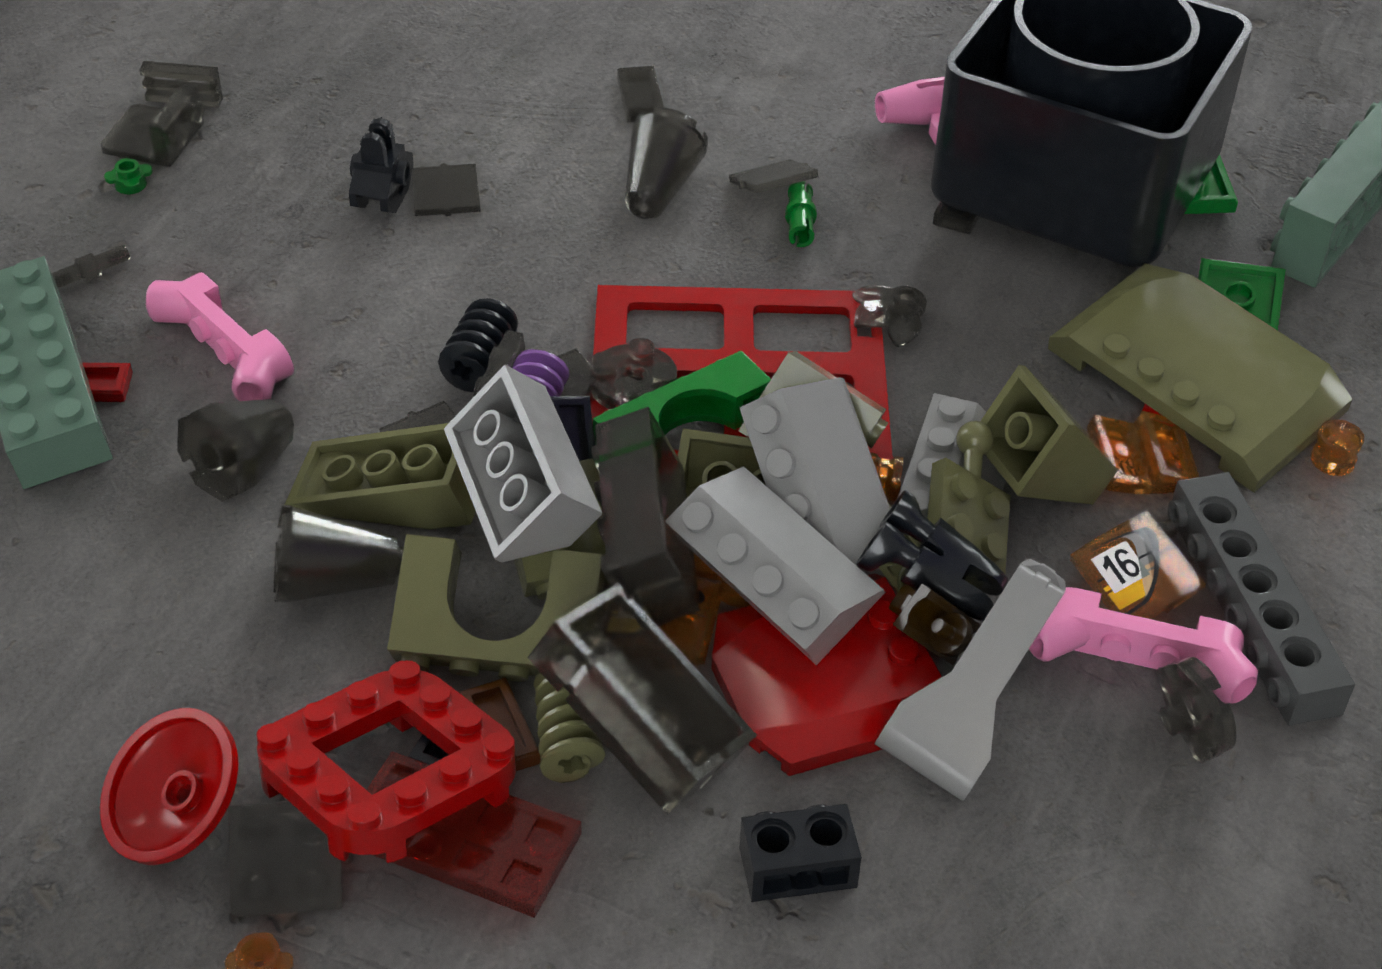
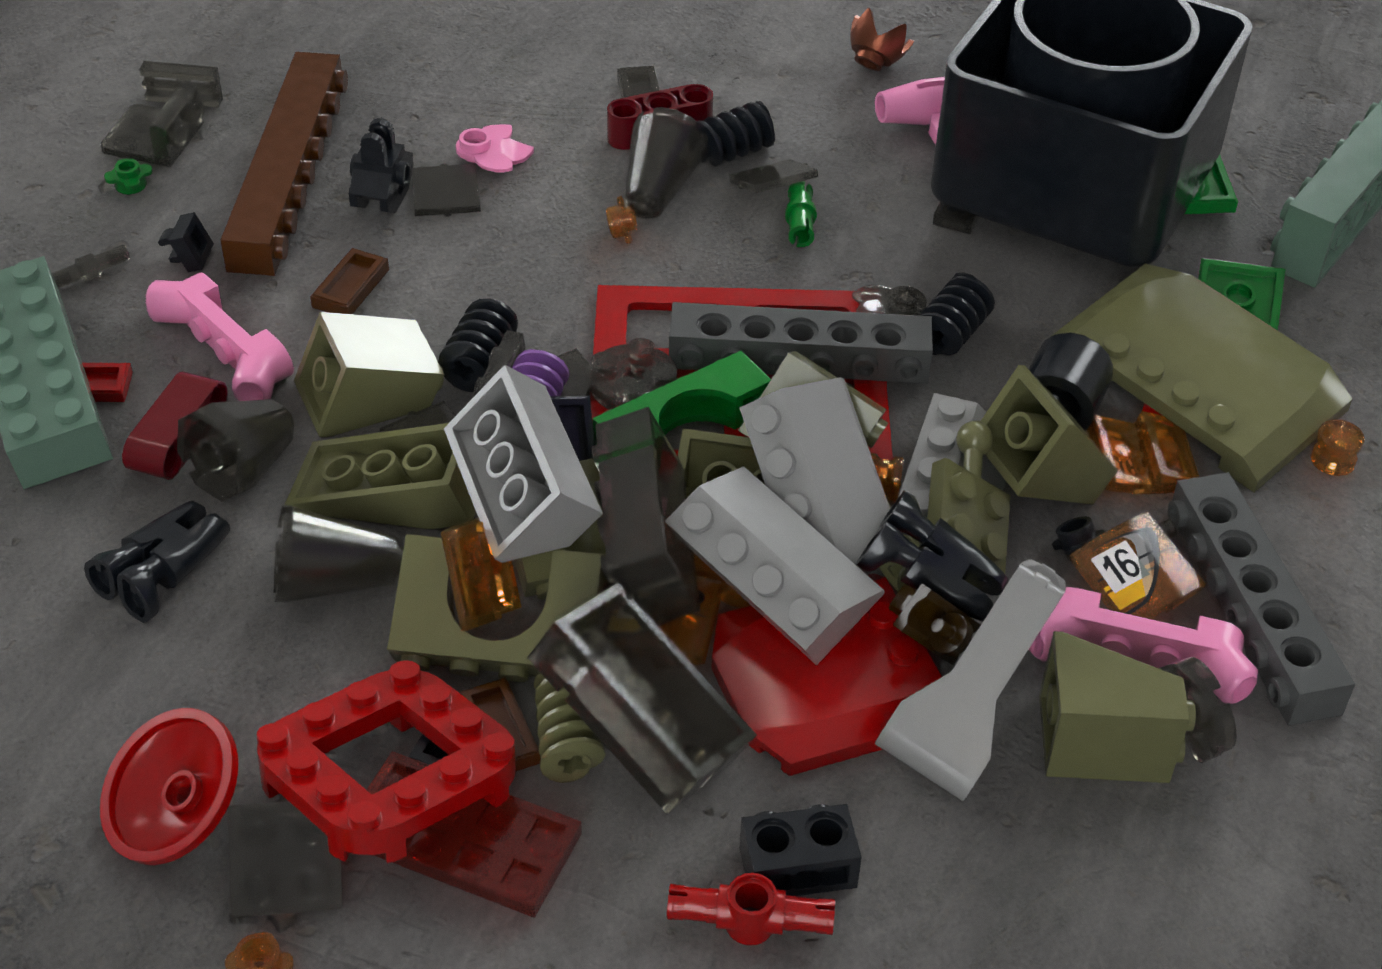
(153, 442): none -> dark red beam
(156, 554): none -> black piece
(189, 242): none -> black tile
(284, 165): none -> reddish brown brick
(350, 282): none -> reddish brown tile
(365, 371): none -> olive slope
(479, 582): none -> clear orange slope
(492, 148): none -> bright pink plate
(621, 220): none -> clear orange plate
(690, 99): none -> dark red beam
(737, 132): none -> black piece
(774, 913): none -> red pin
(838, 341): none -> dark grey brick
(877, 50): none -> copper piece
(958, 312): none -> black piece
(1075, 373): none -> black piece
(1075, 534): none -> black plate
(1110, 714): none -> olive slope

